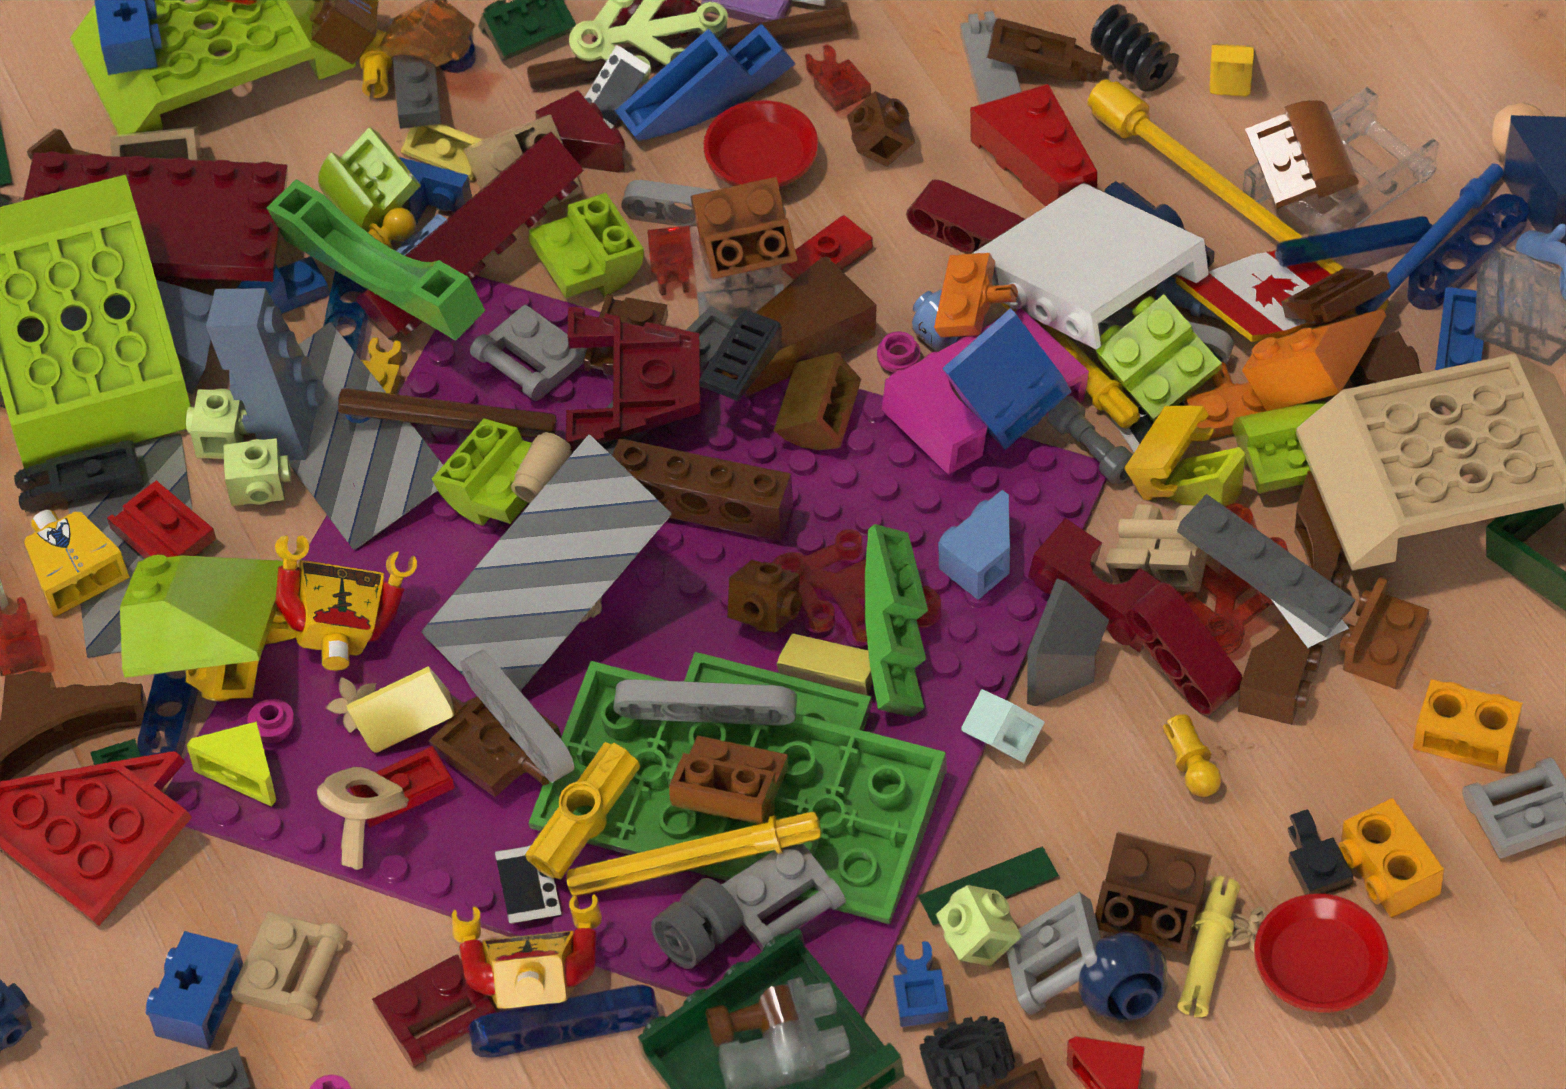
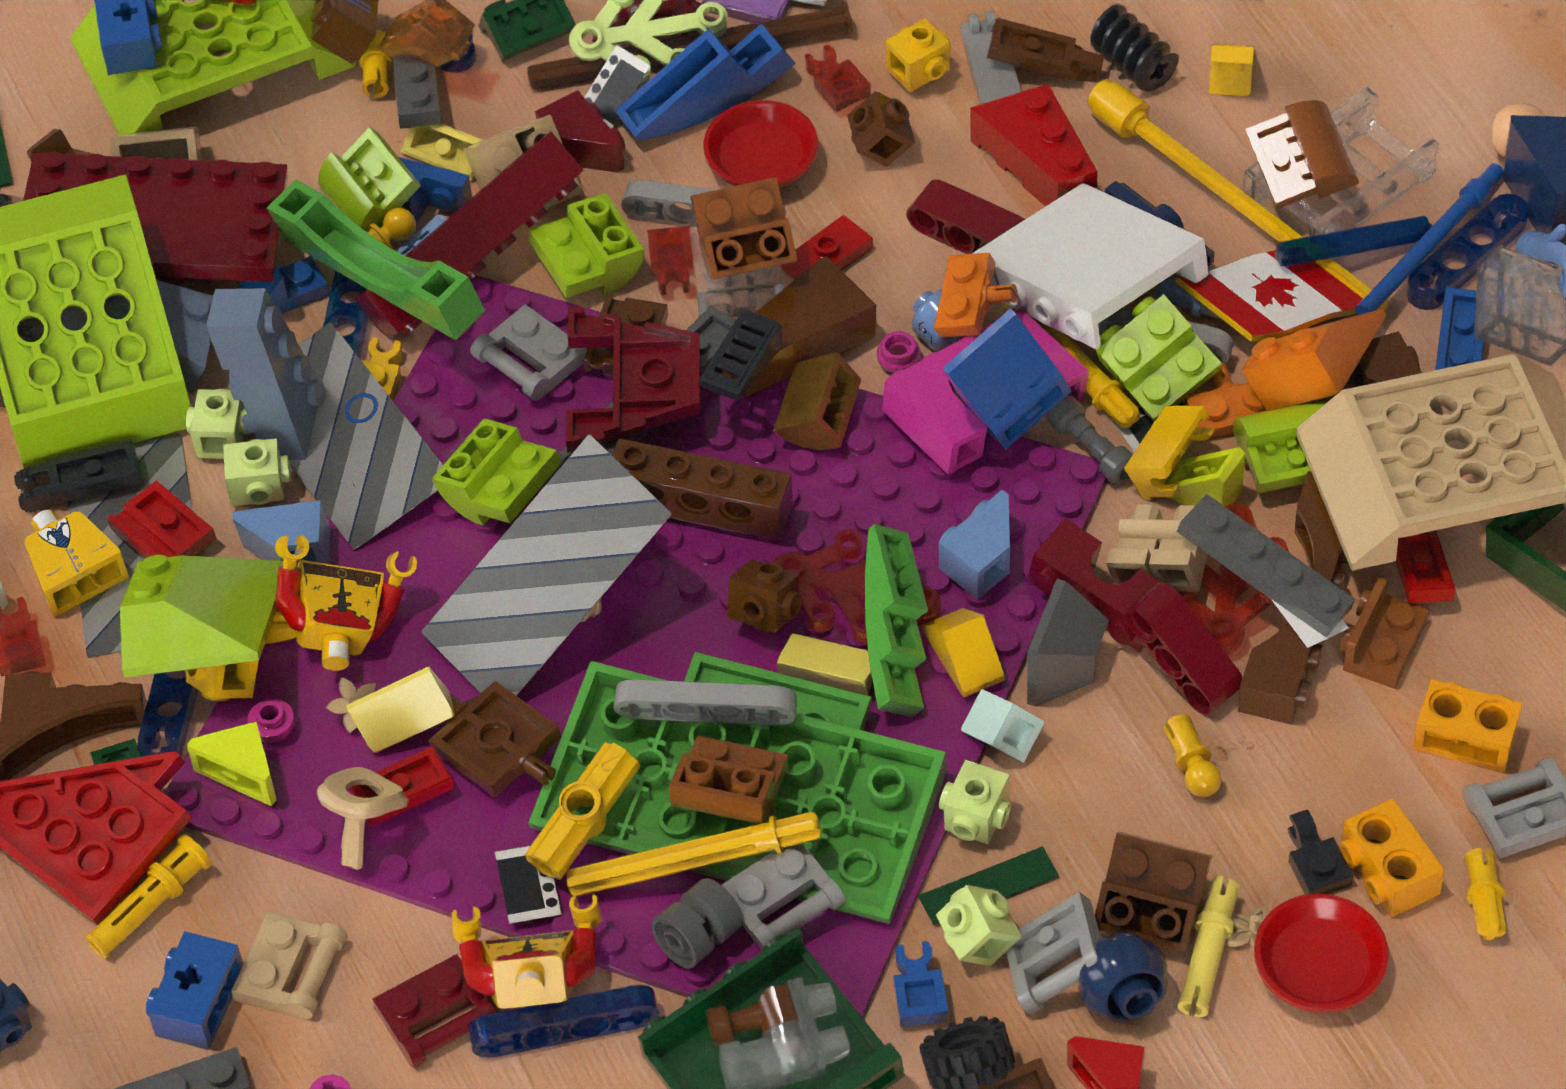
(163, 882): none -> yellow pin
(264, 526): none -> medium blue slope
(441, 412): reddish brown axle -> none
(517, 716): light grey beam -> none
(539, 465): tan piece -> none
(918, 54): none -> yellow brick
(965, 650): none -> yellow slope
(976, 802): none -> yellowish green brick
(1335, 295): reddish brown plate -> none
(1424, 569): none -> red plate
(1485, 893): none -> yellow axle

